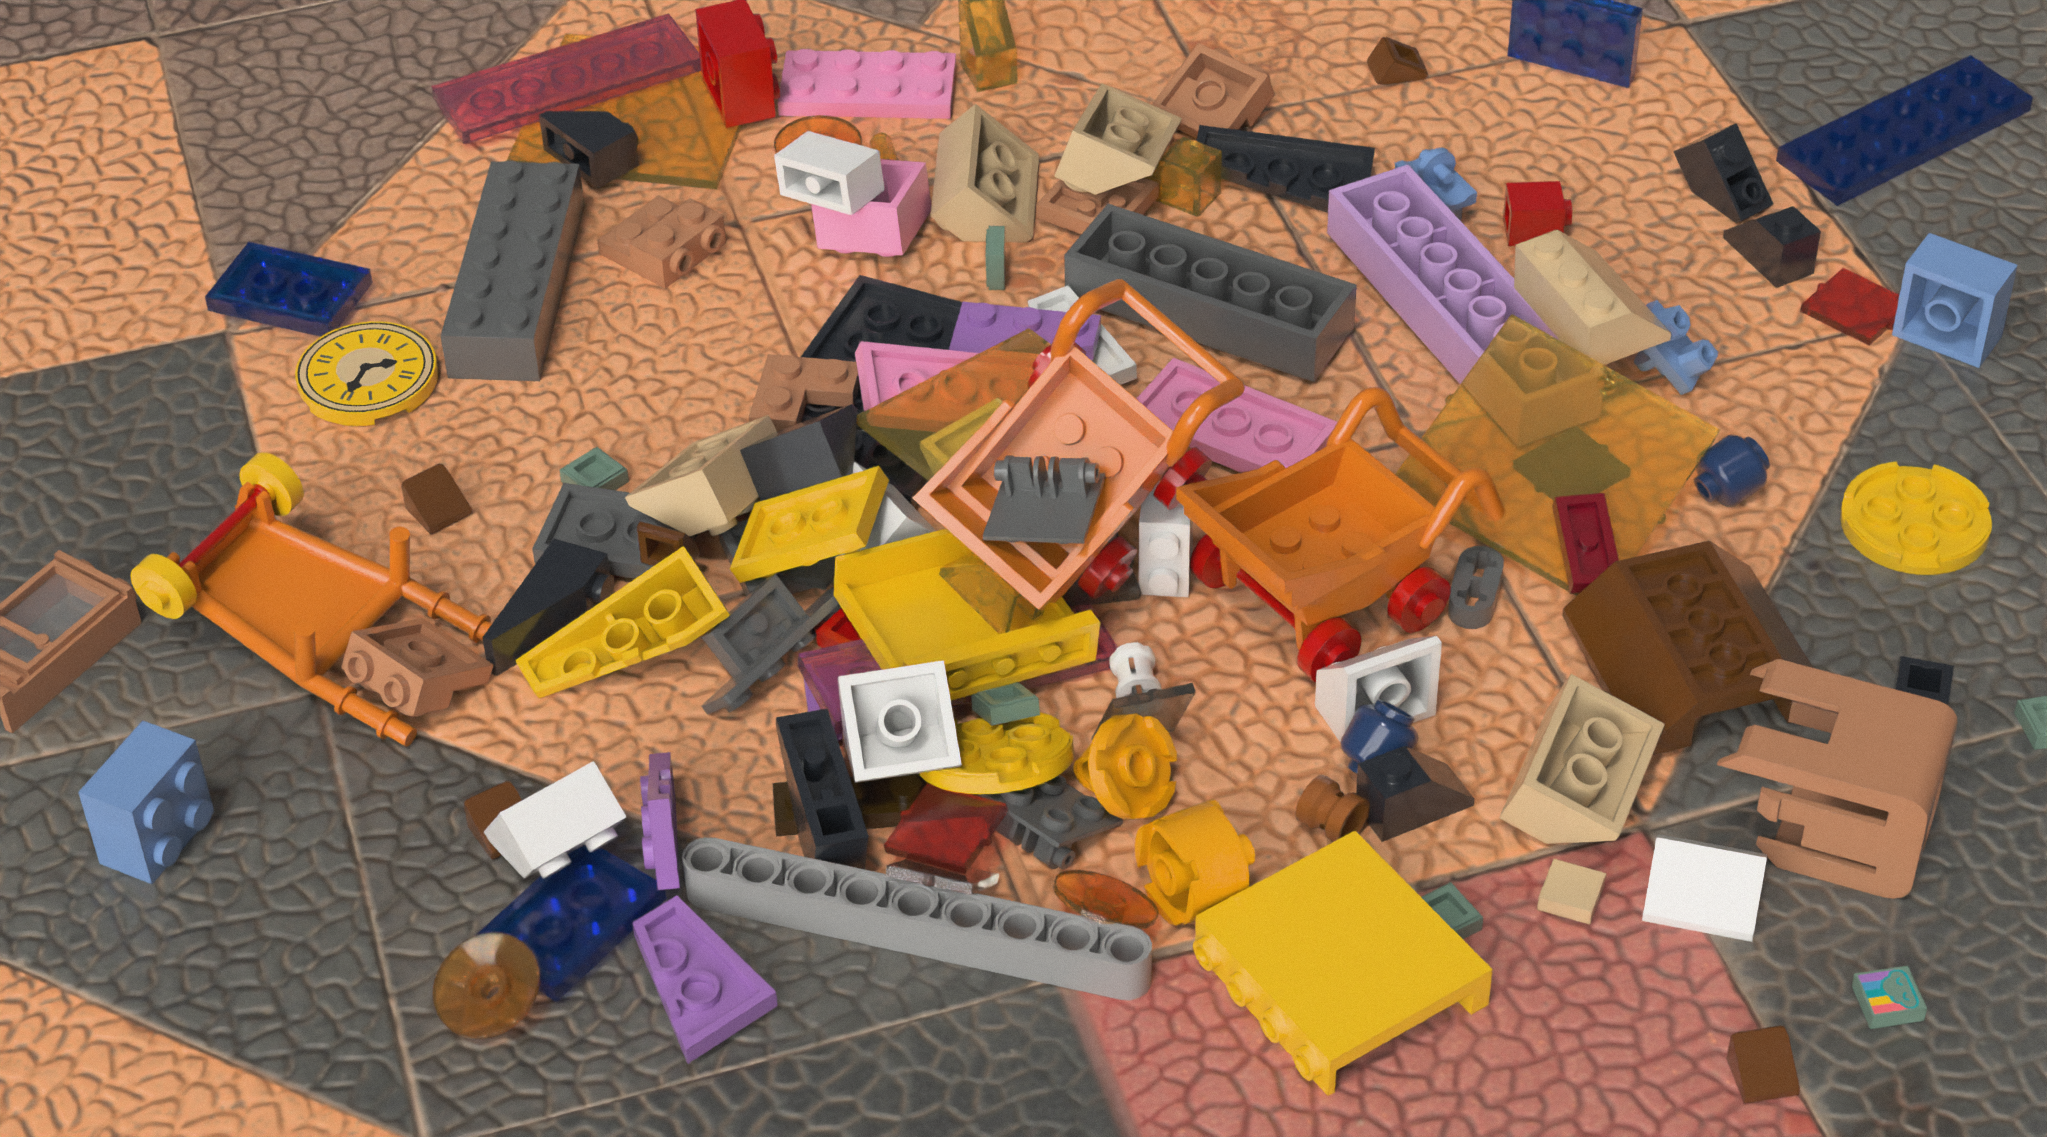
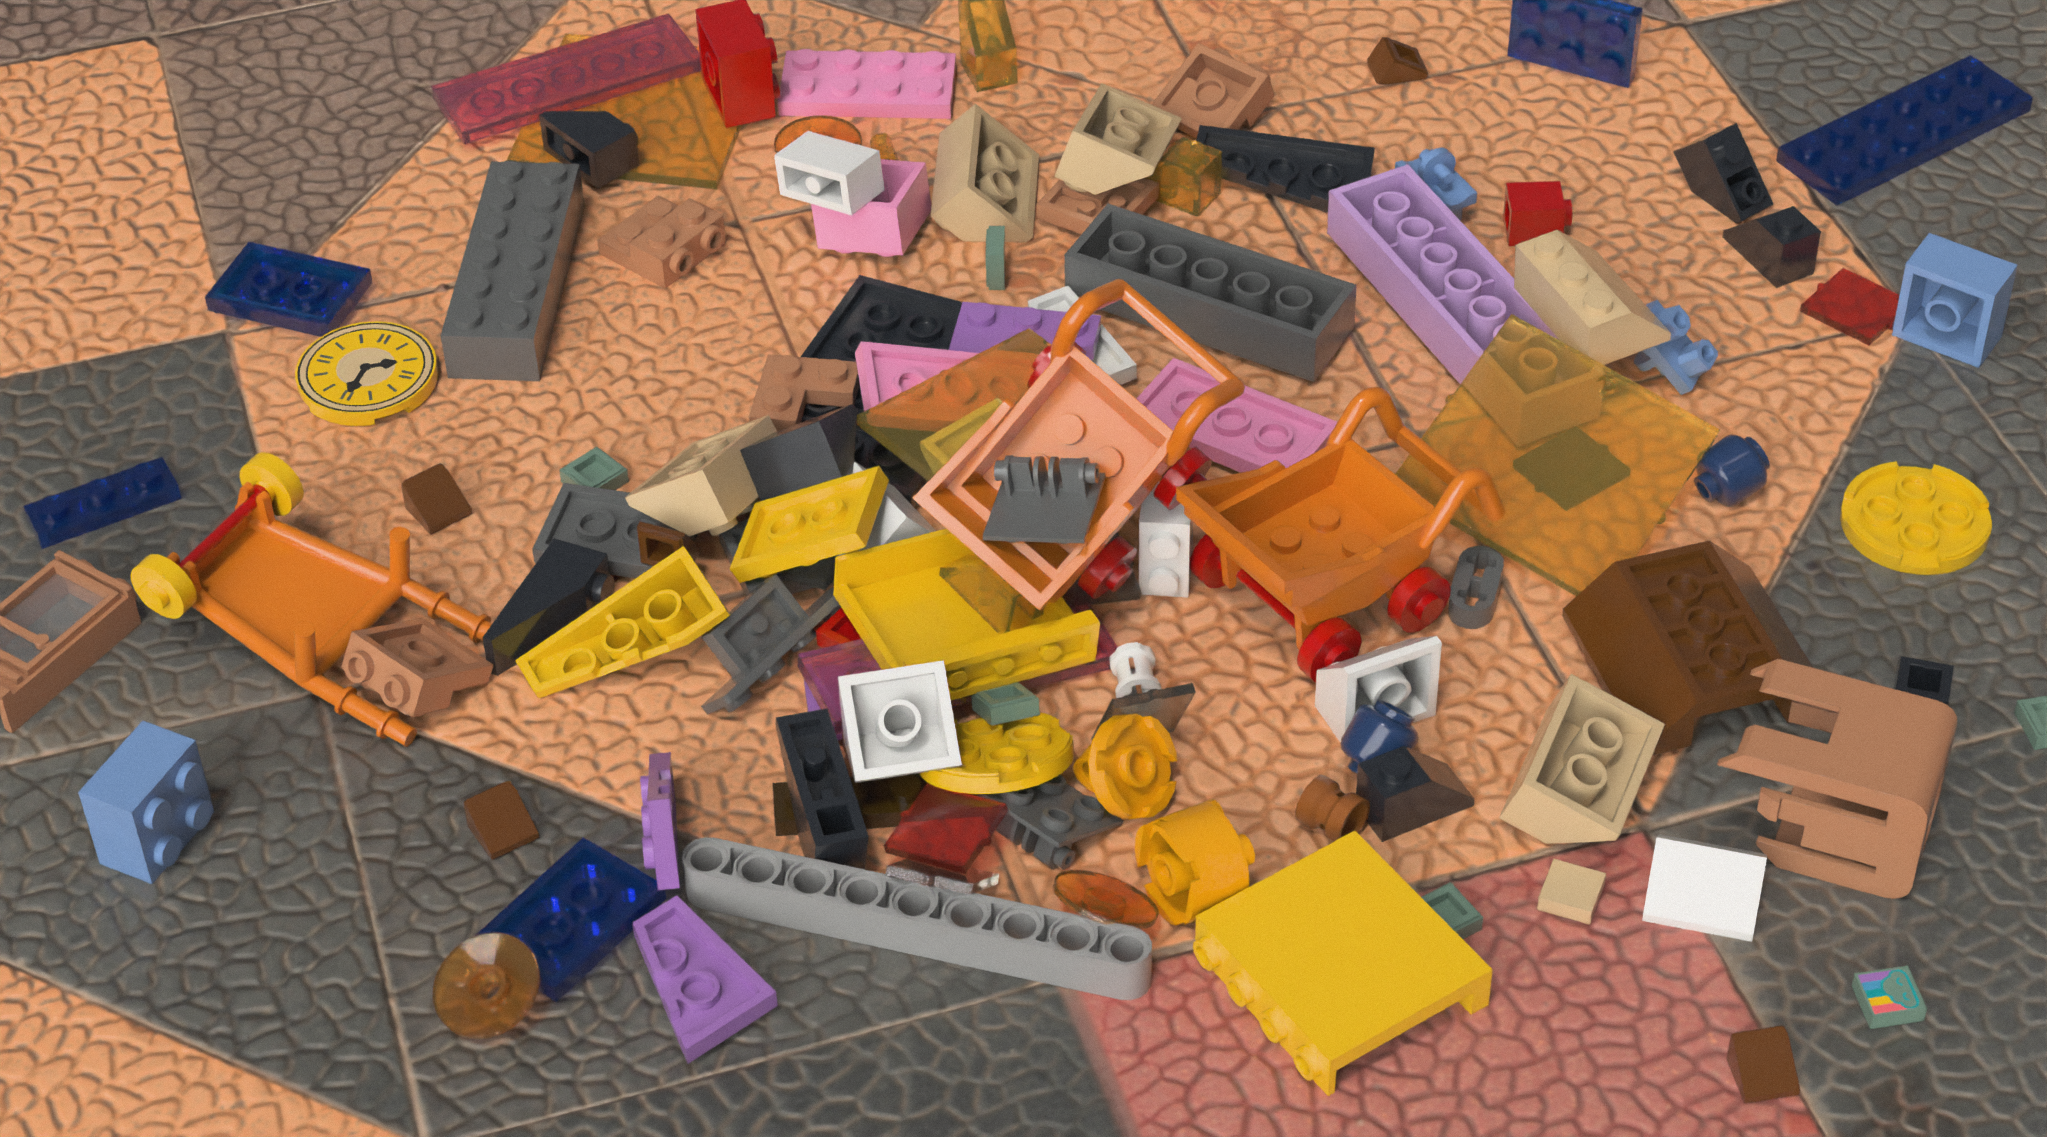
(102, 502): none -> clear blue plate
(556, 822): white slope -> none
(1584, 537): dark red plate -> none

